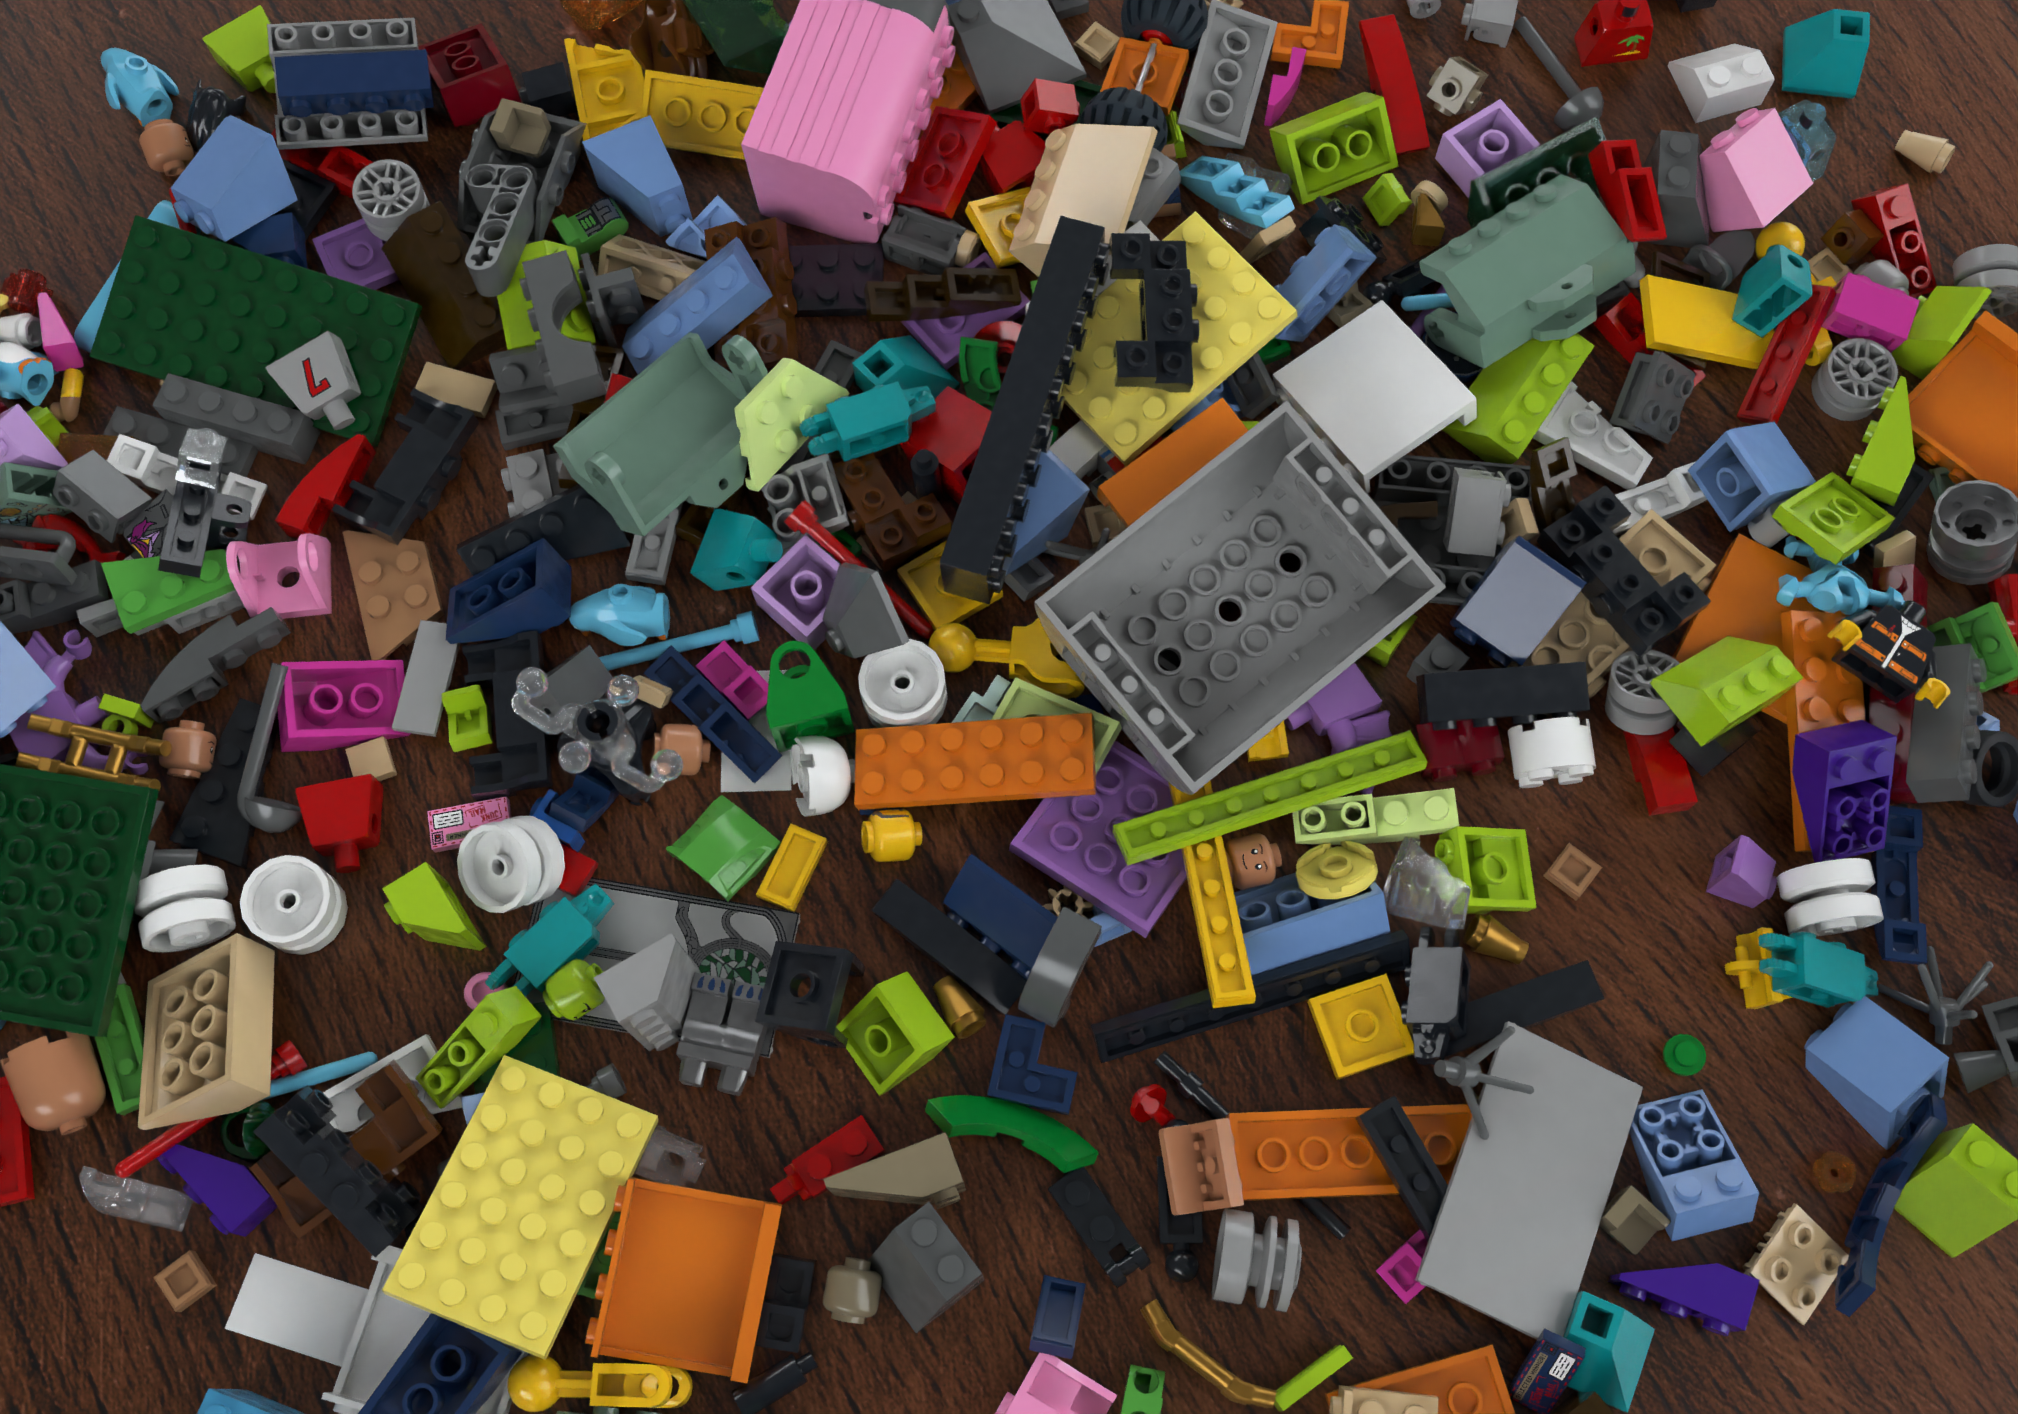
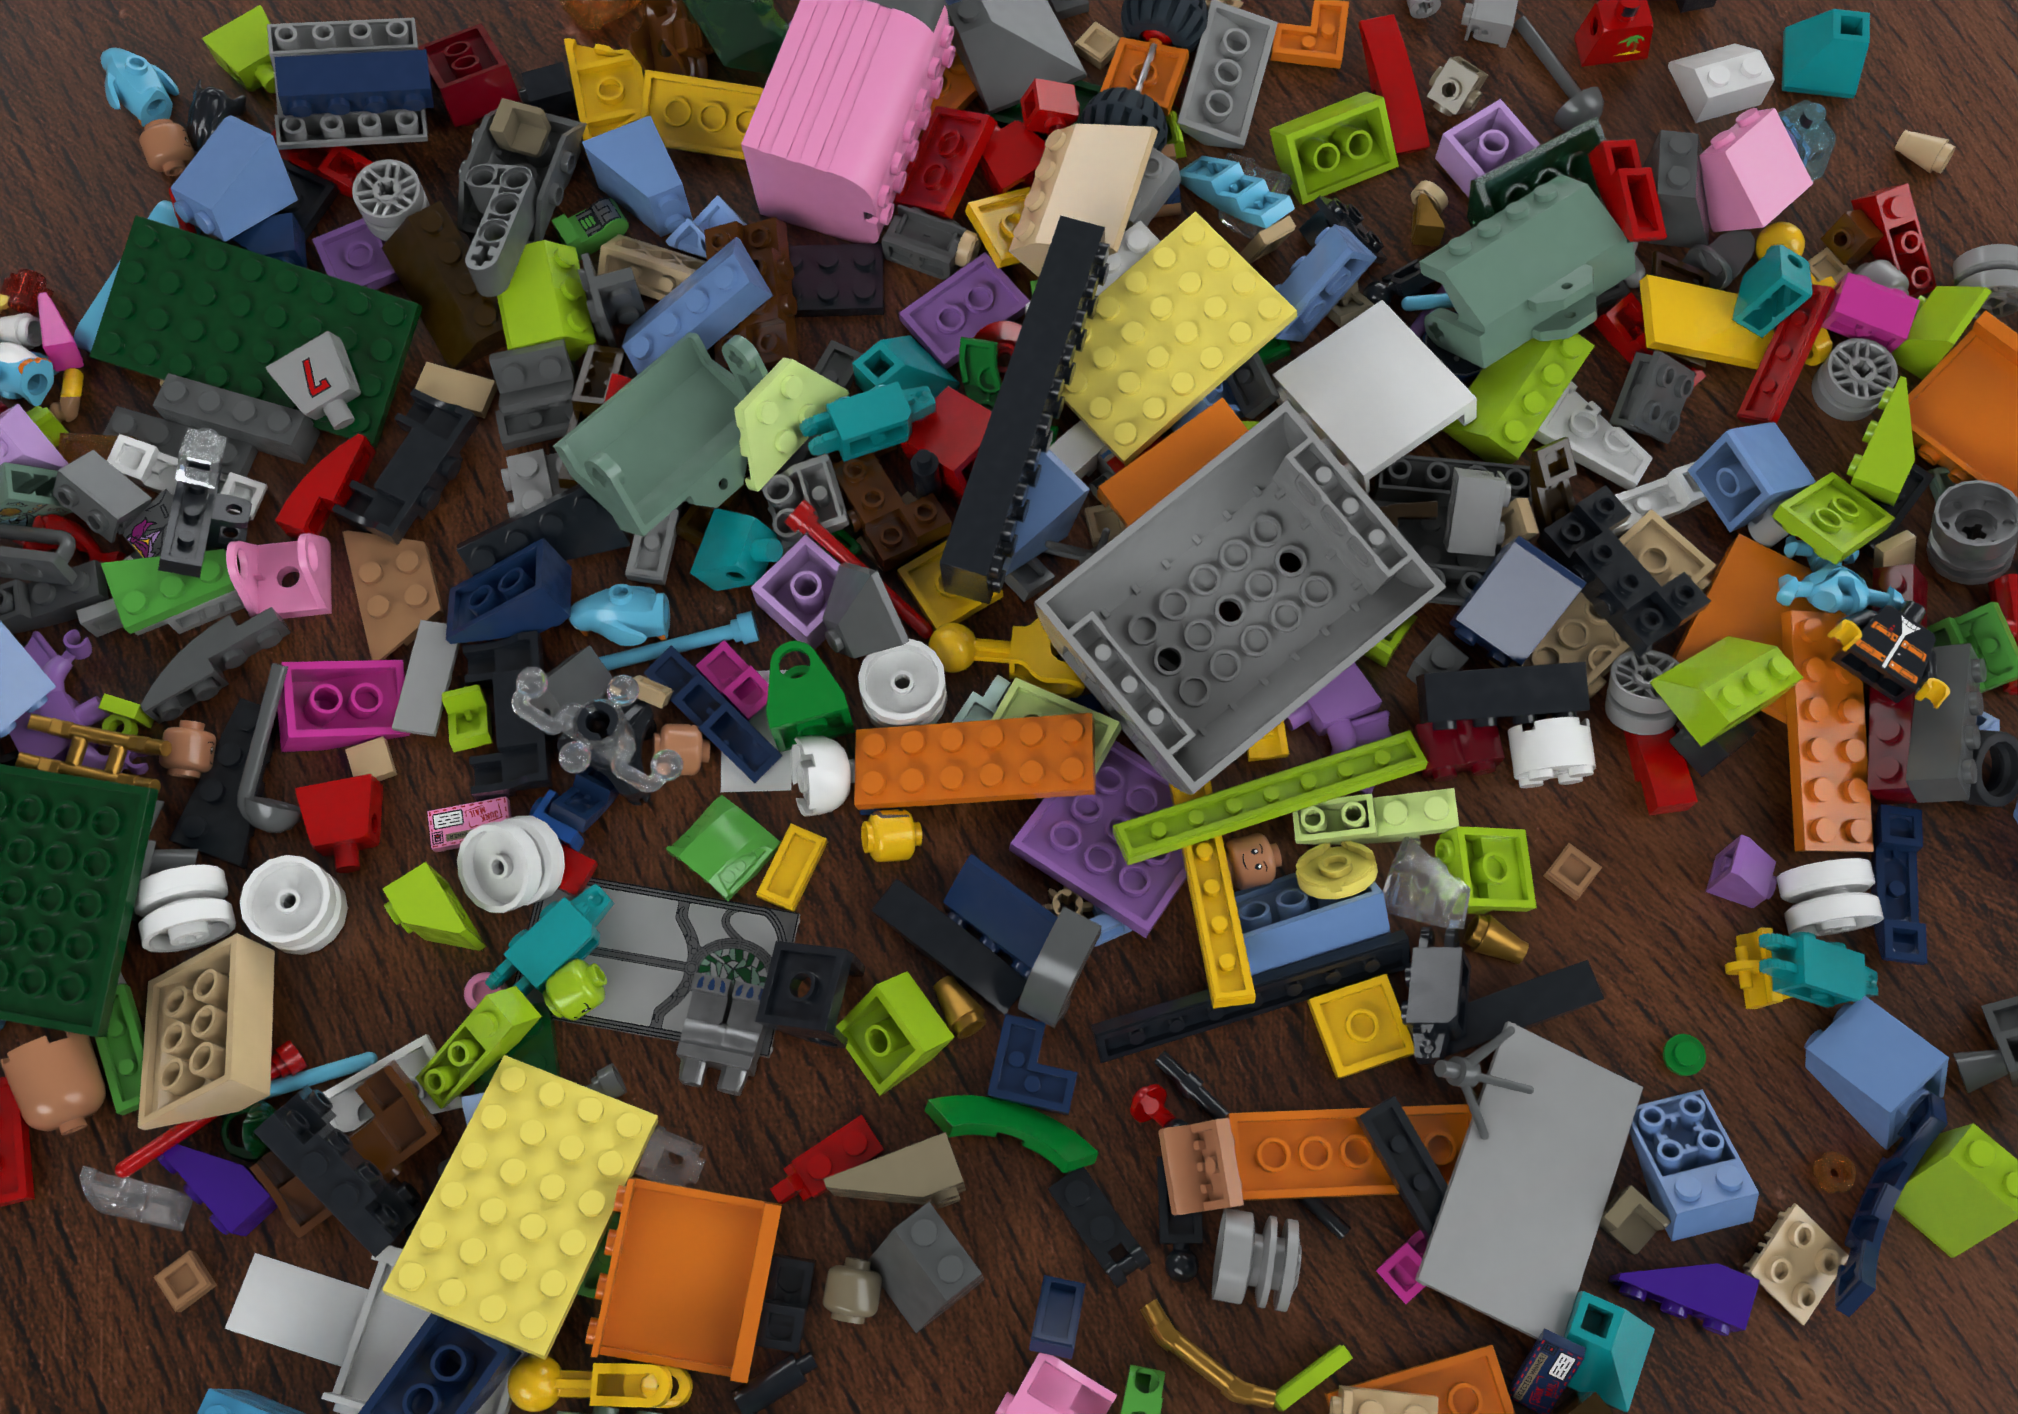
(572, 364): dark grey arch -> none
(651, 992): light grey slope -> none
(942, 296): dark brown slope -> none
(1166, 318): black bracket -> none
(1284, 87): dark pink slope -> none
(1386, 199): lime tile -> none
(1844, 787): dark purple slope -> none
(1942, 1011): dark grey plant -> none

